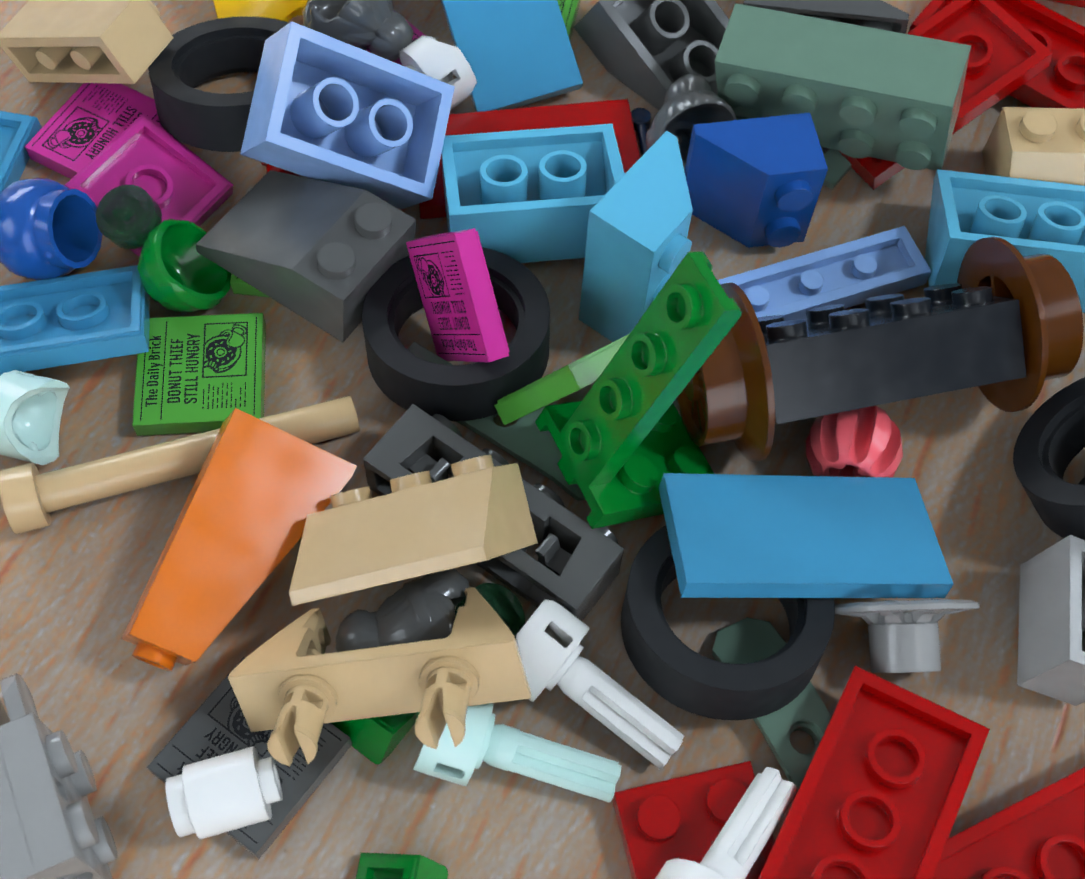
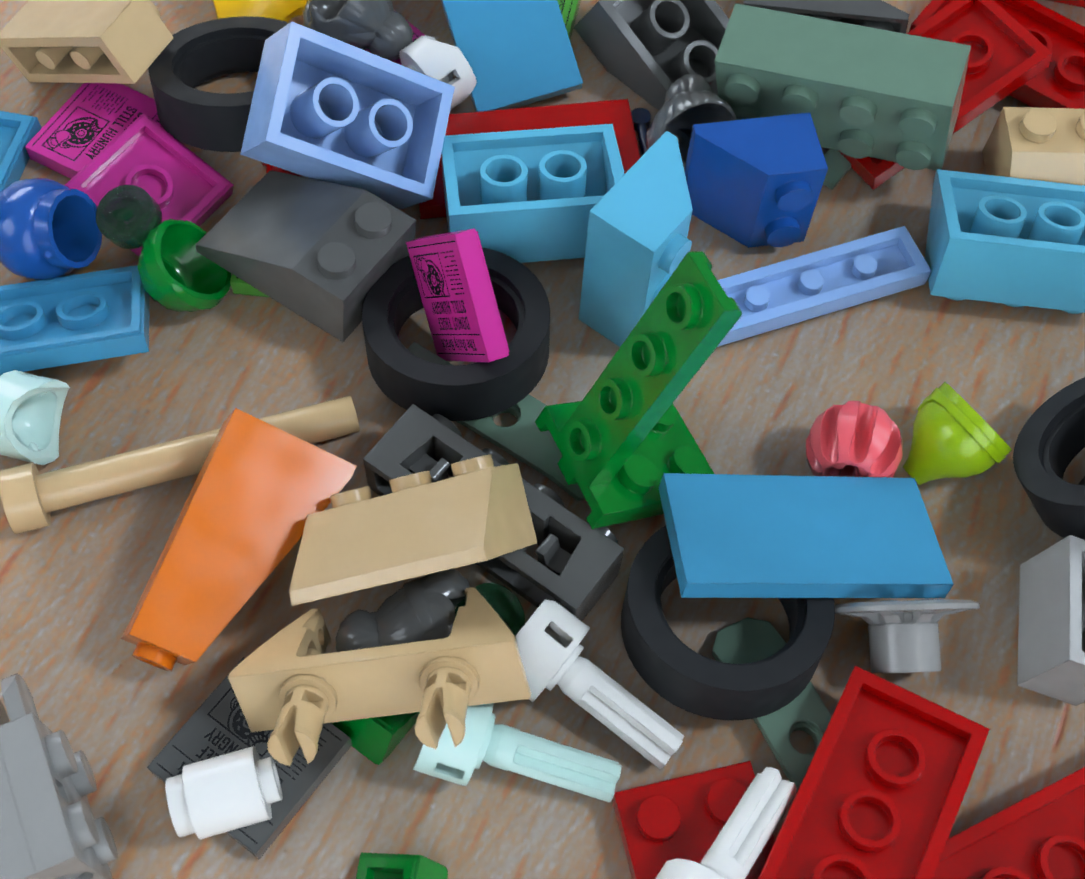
(199, 373): bright green tile -> none
(557, 384): bright green tile -> none
(951, 439): none -> lime helmet
(996, 329): brick -> none

